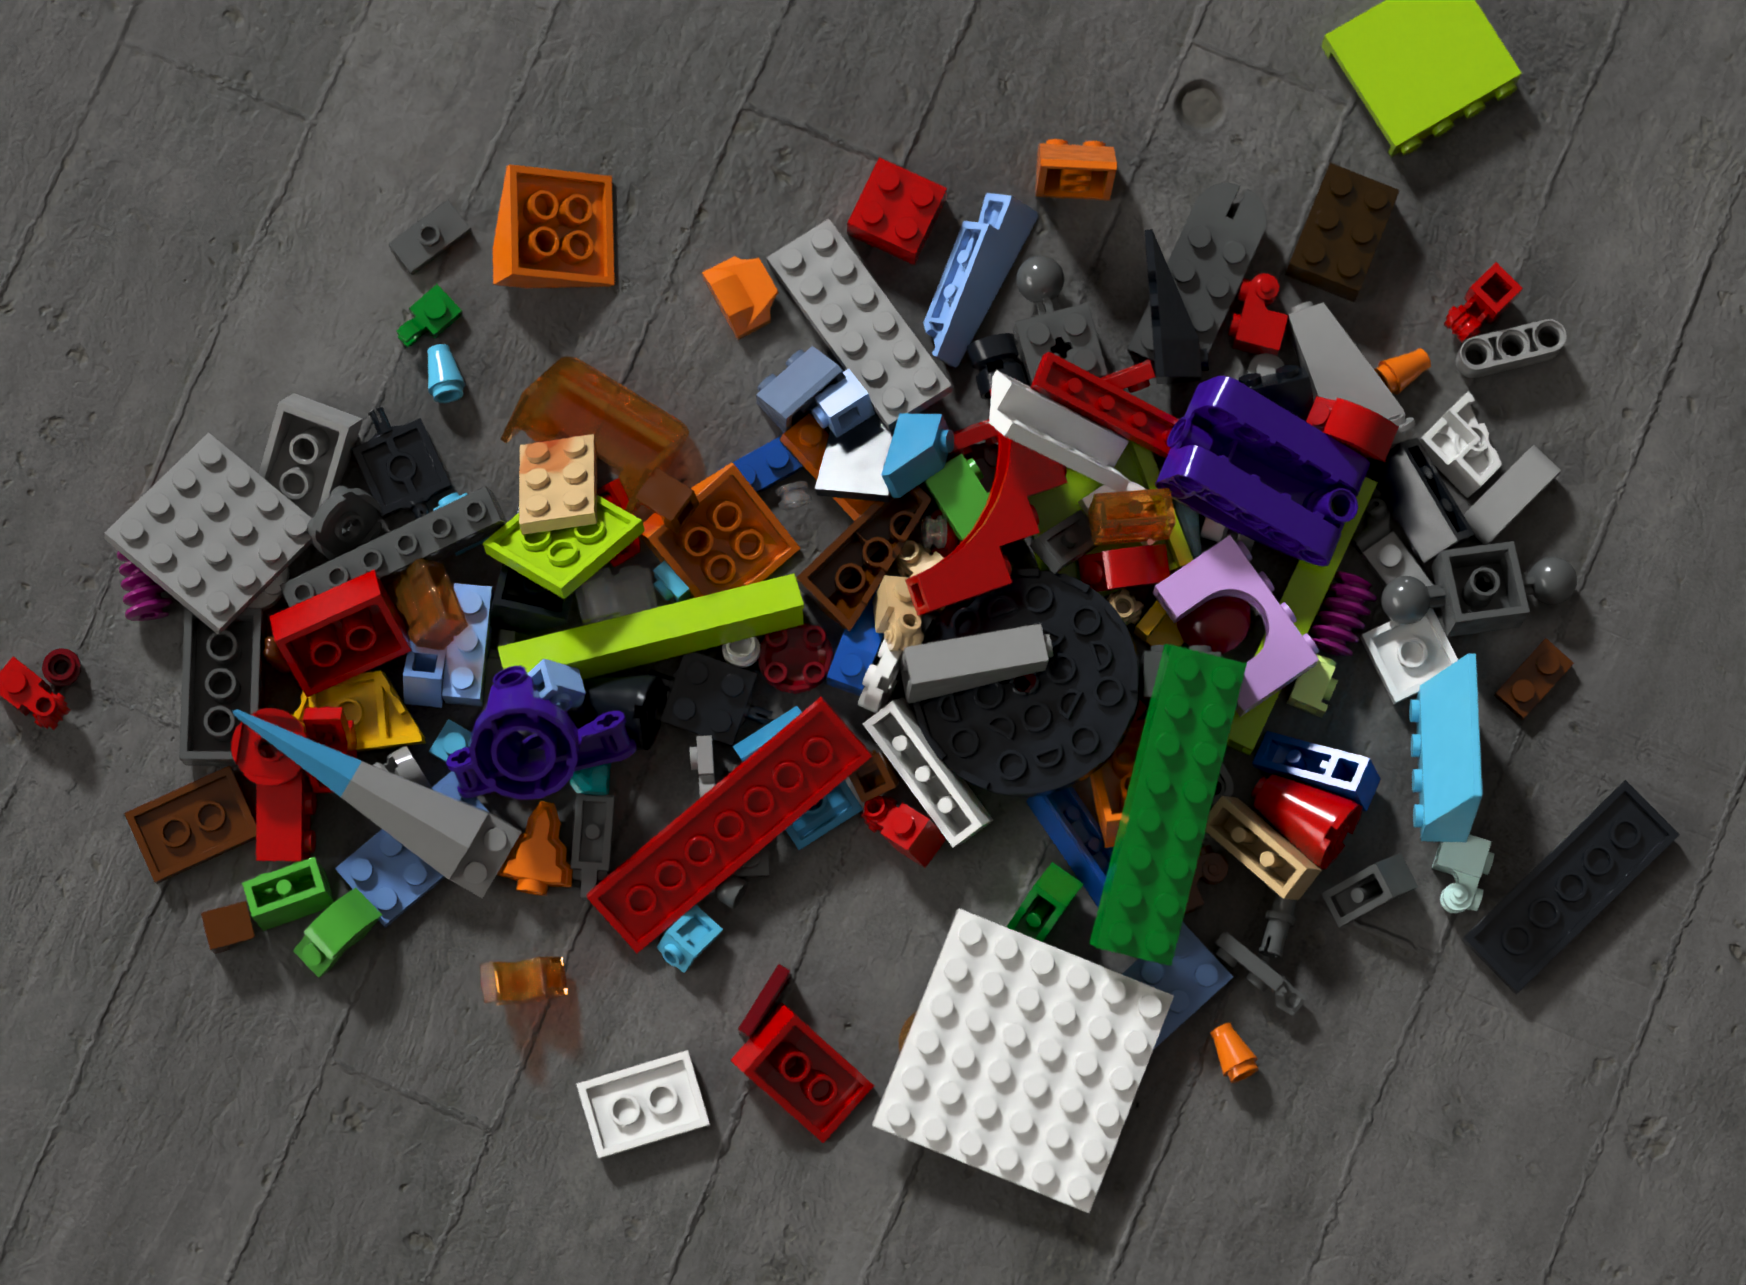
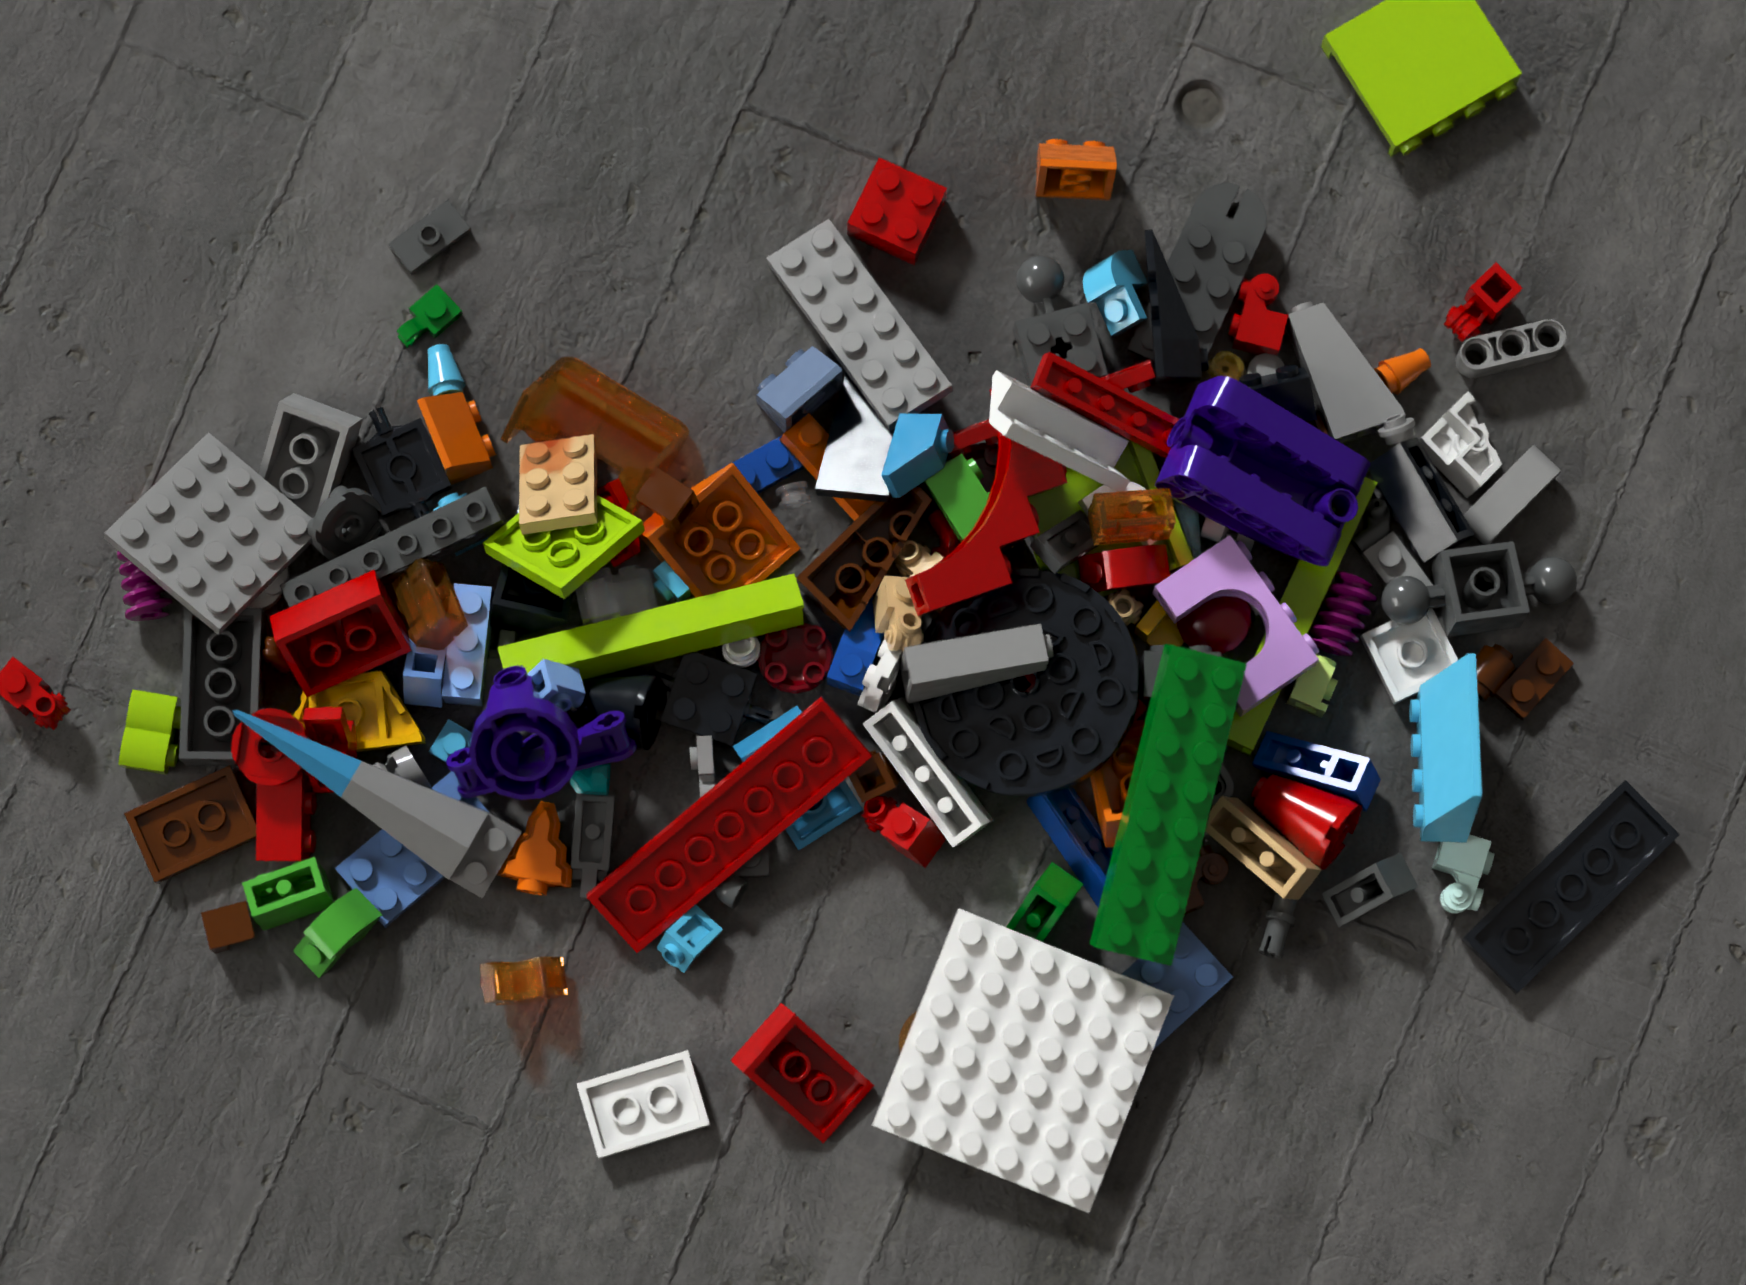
(53, 659): dark red plate -> none
(150, 732): none -> lime brick
(456, 435): none -> orange slope
(554, 230): orange slope -> none
(742, 293): orange slope -> none
(765, 1001): dark red tile -> none
(843, 405): light blue brick -> none
(933, 531): clear bush -> none
(975, 273): light blue wedge -> none
(991, 354): black wheel -> none
(1113, 289): none -> medium azure brick
(1226, 359): none -> clear yellow plate
(1233, 1053): orange cone -> none
(1260, 974): dark grey hinge -> none
(1342, 232): dark brown brick -> none
(1354, 426): red brick -> none
(1493, 669): none -> reddish brown brick

